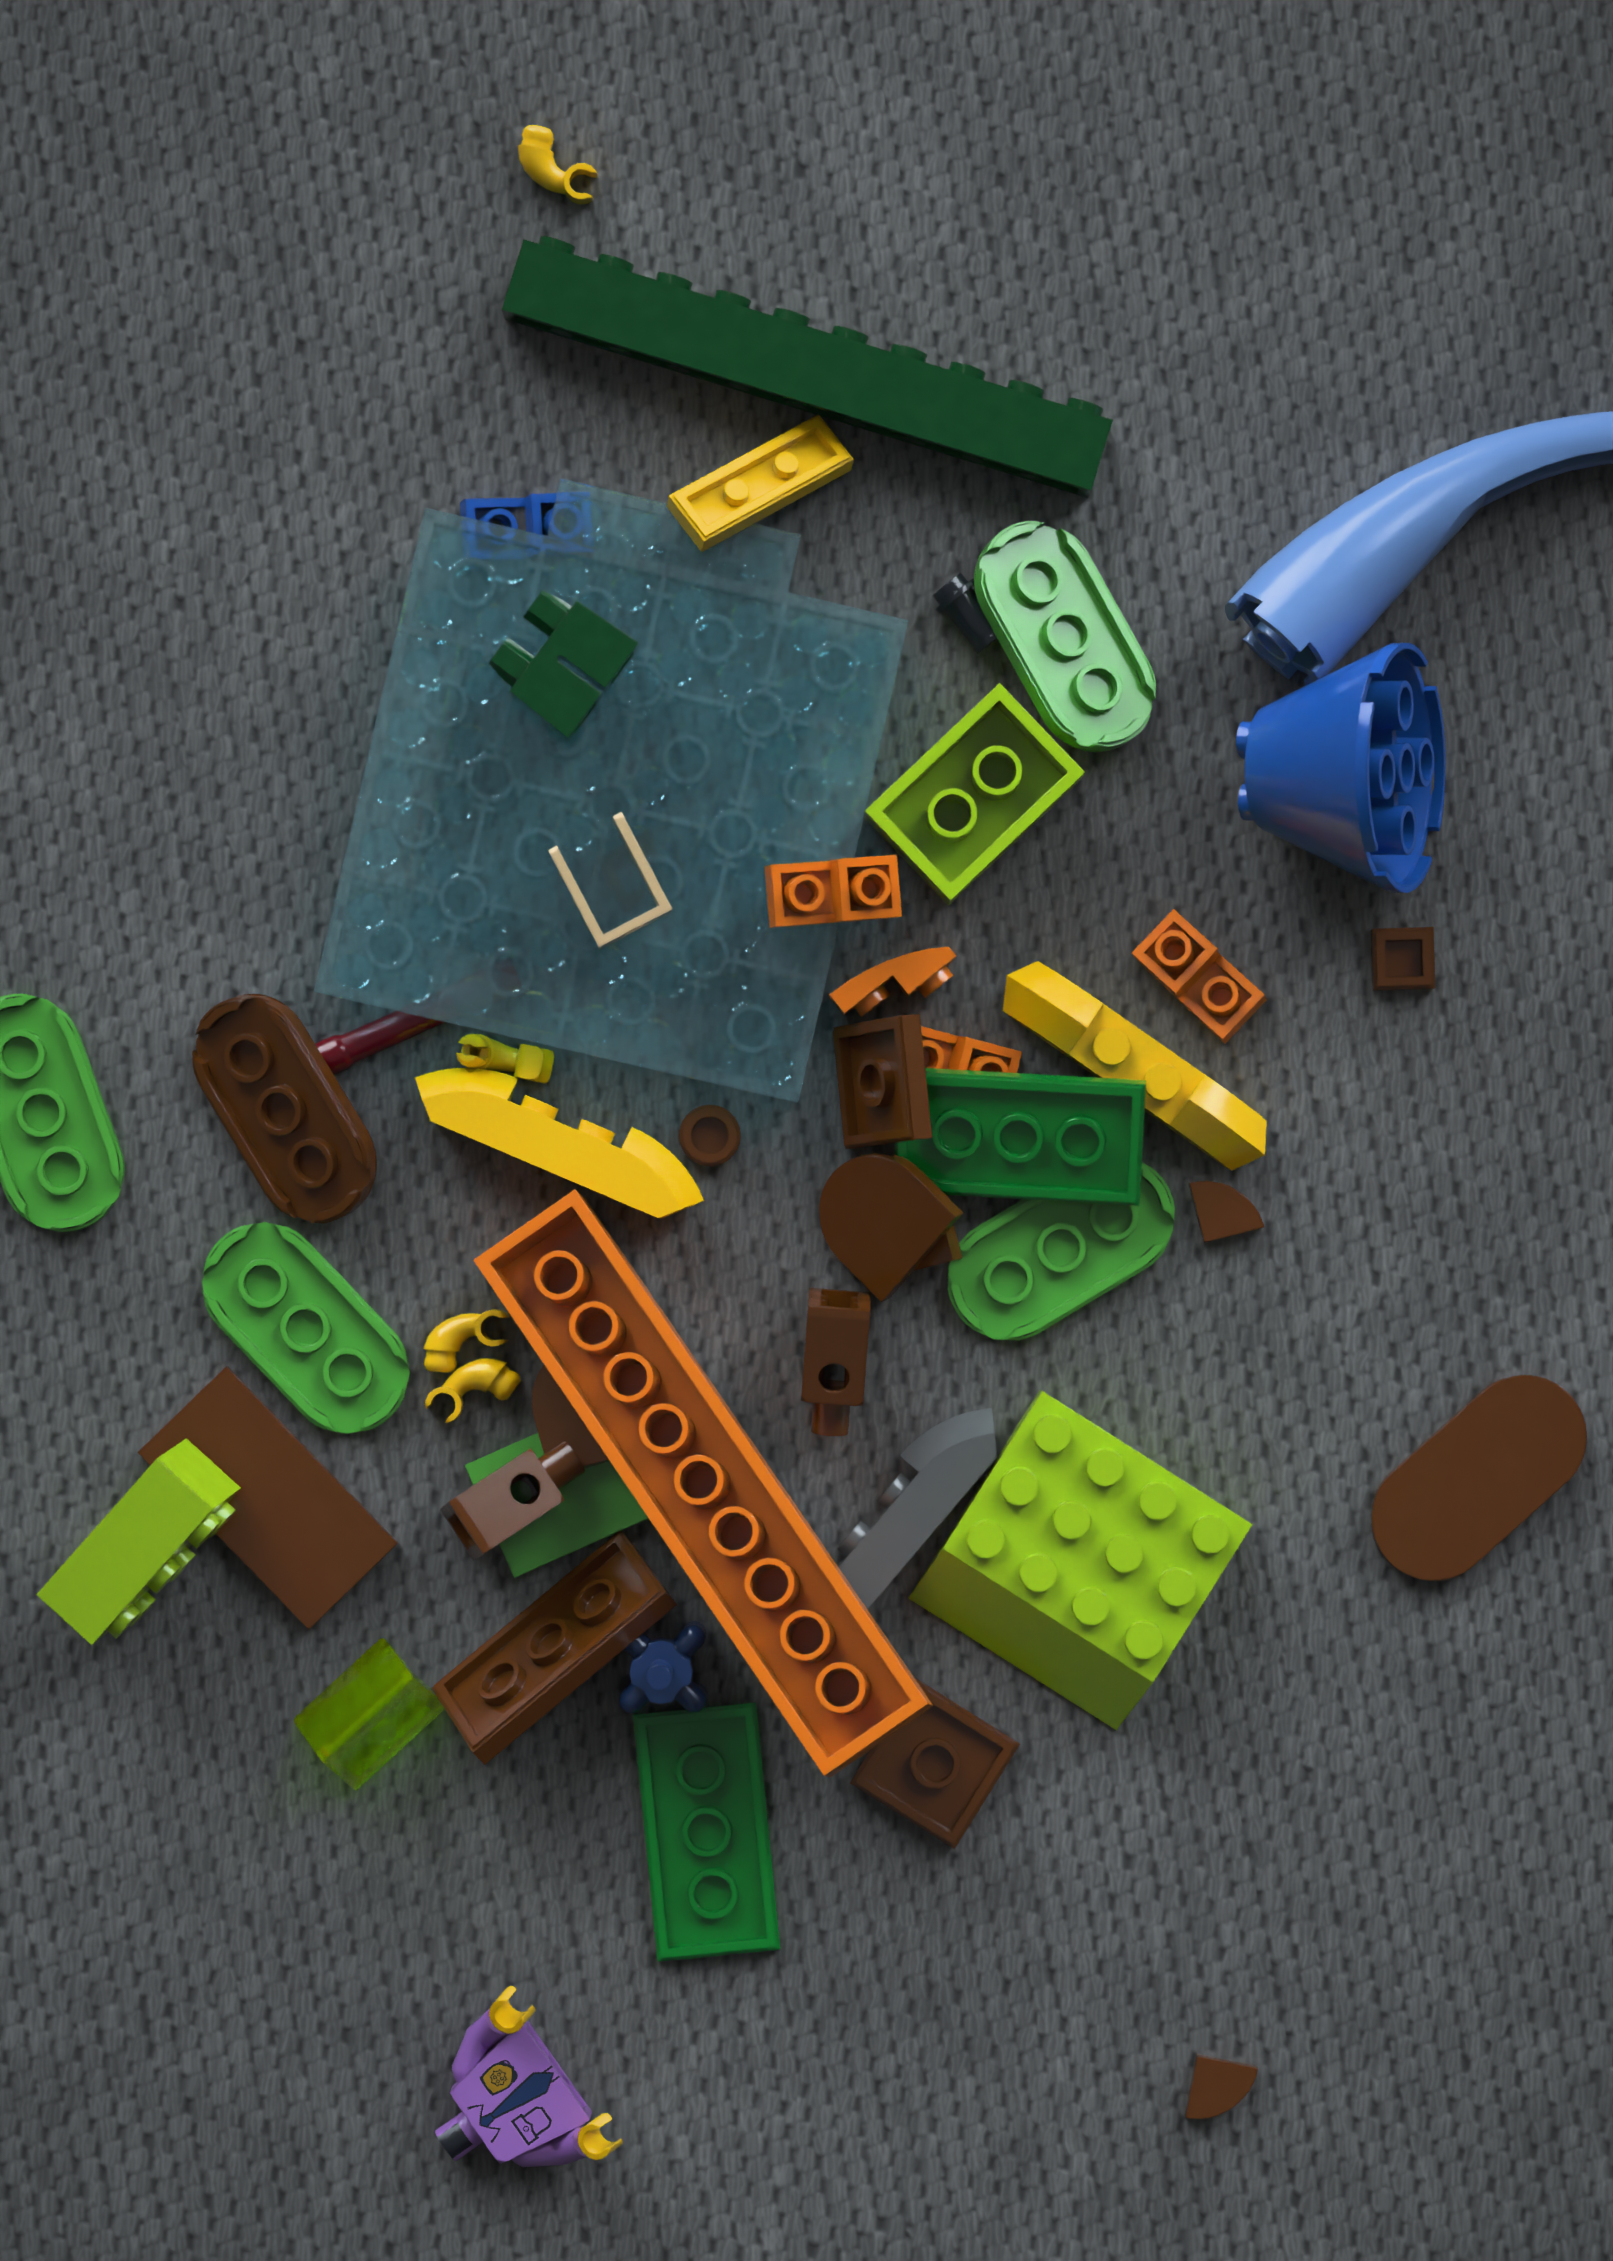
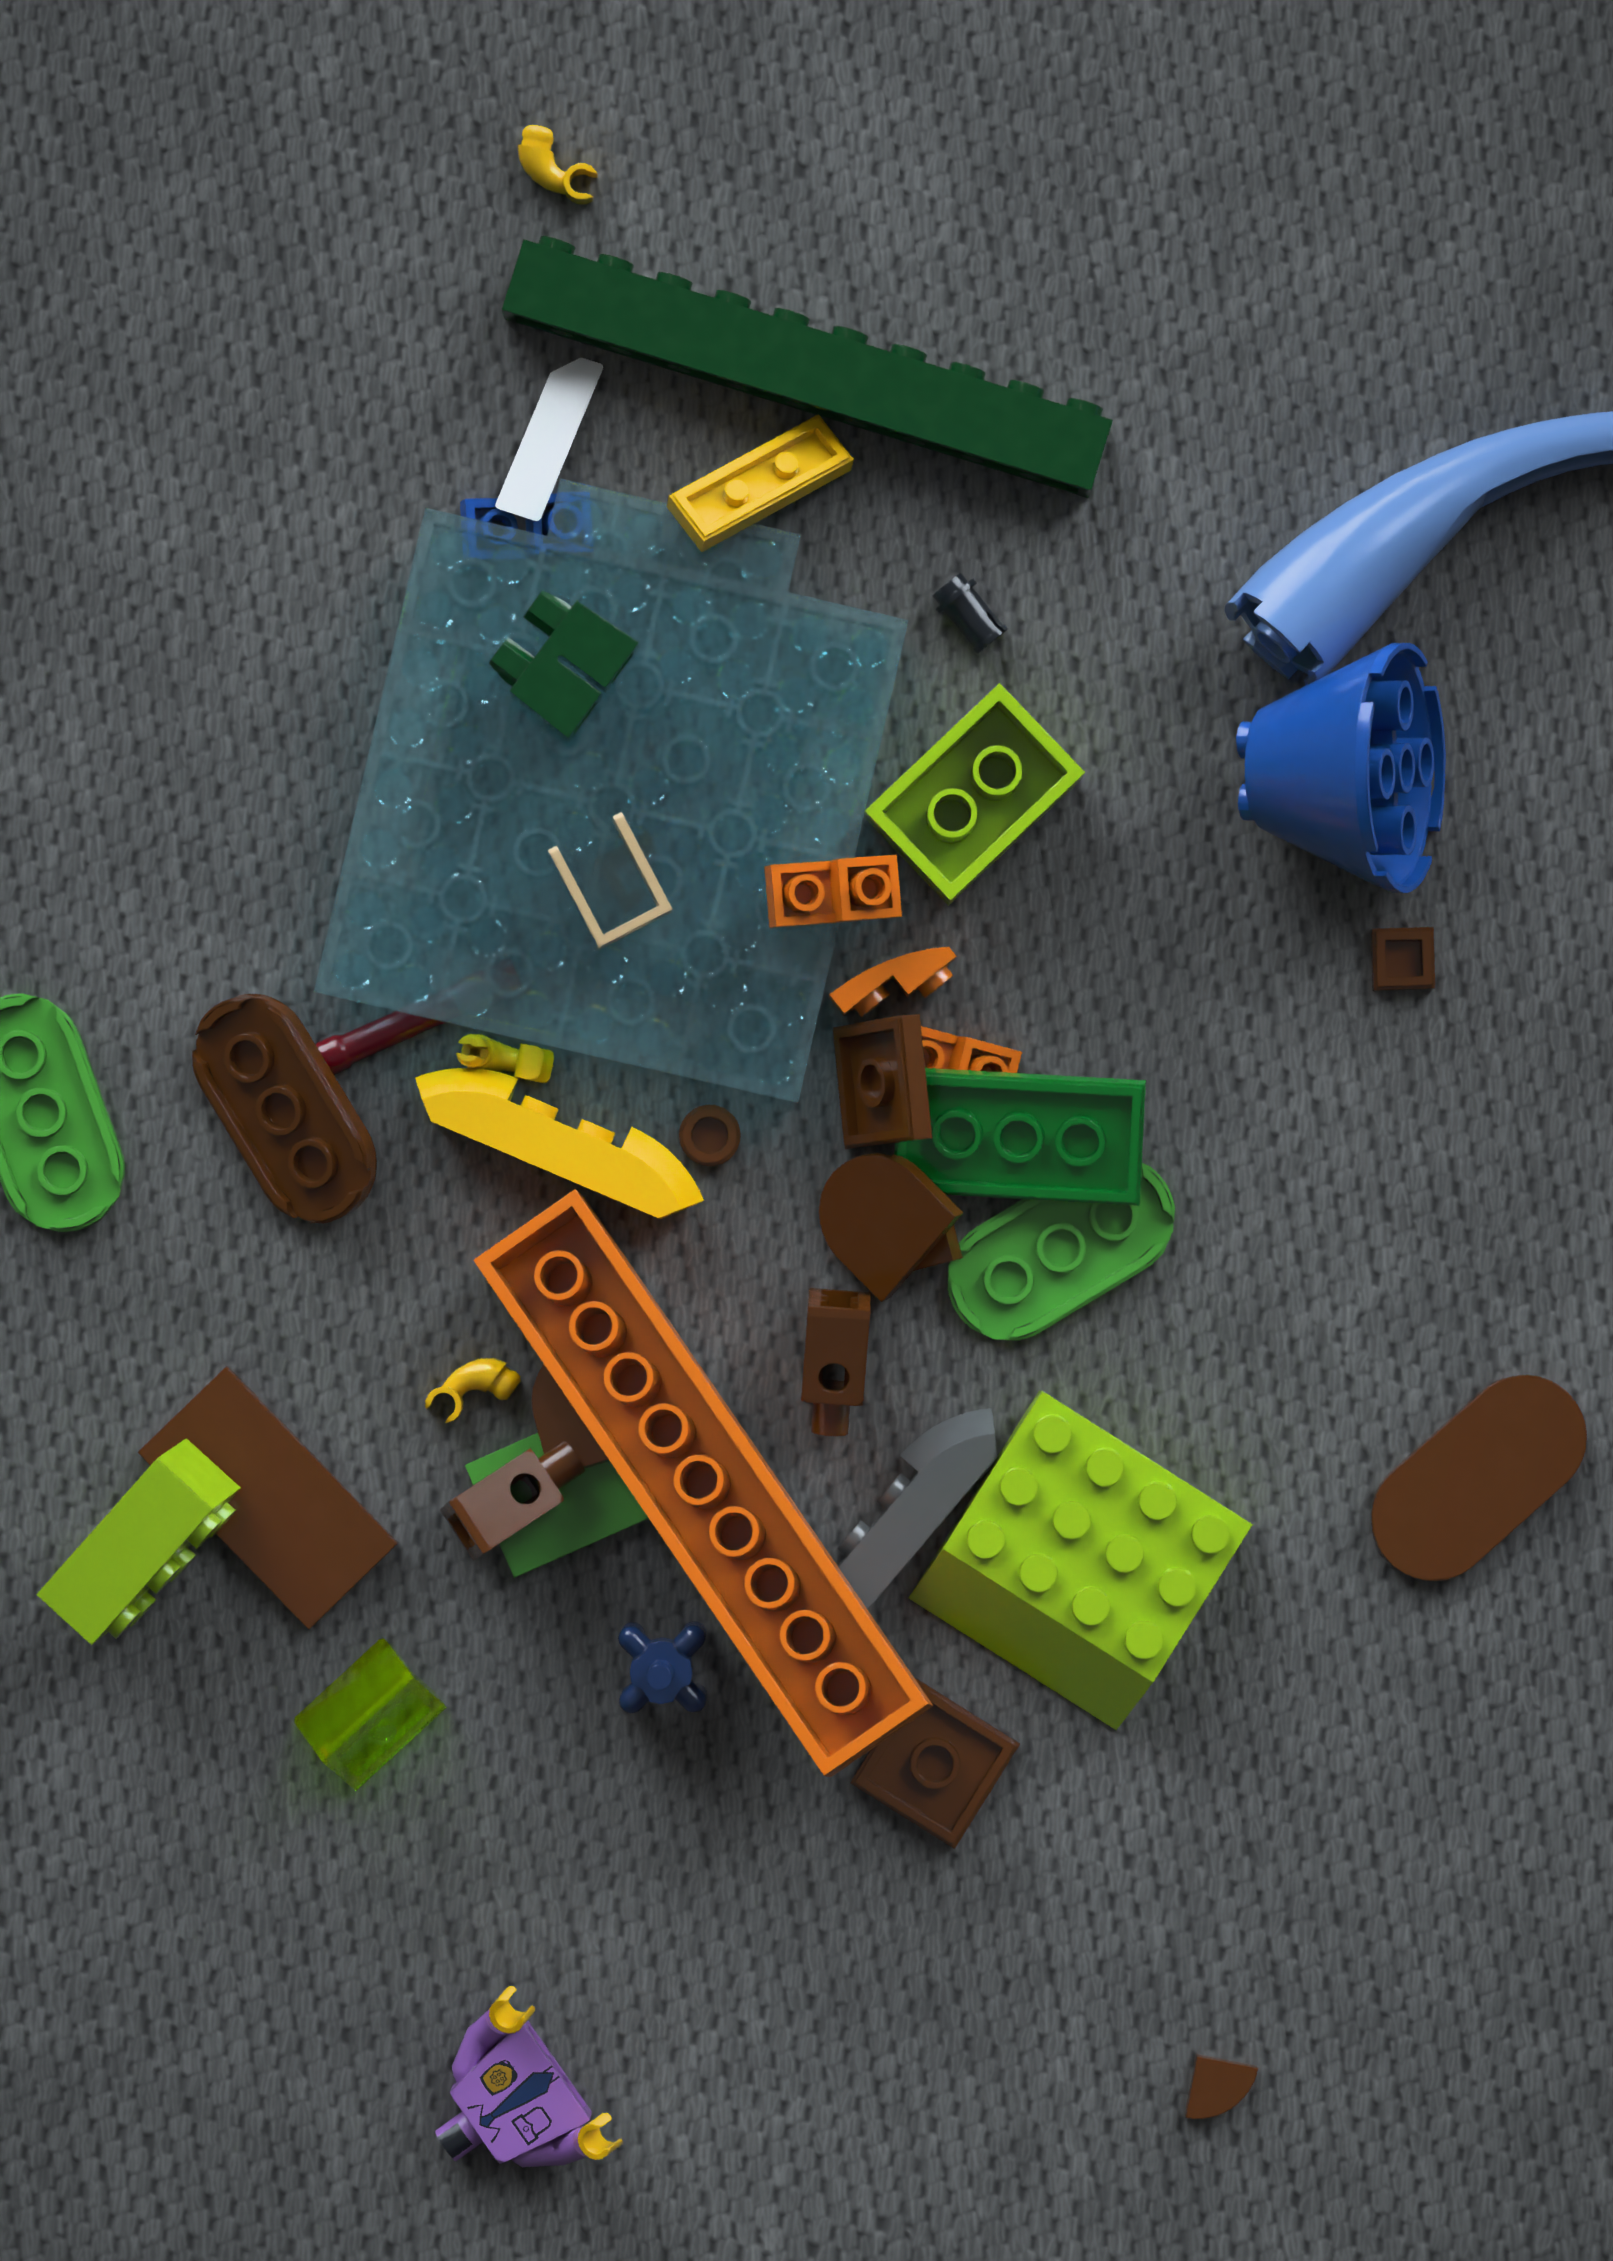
(305, 1327): bright green tile -> none
(450, 1335): yellow arm -> none
(548, 439): none -> white sticker
(553, 1647): reddish brown tile -> none
(706, 1831): green tile -> none
(1065, 636): tile -> none
(1119, 1050): yellow brick -> none
(1199, 976): orange slope -> none
(1222, 1210): reddish brown tile -> none

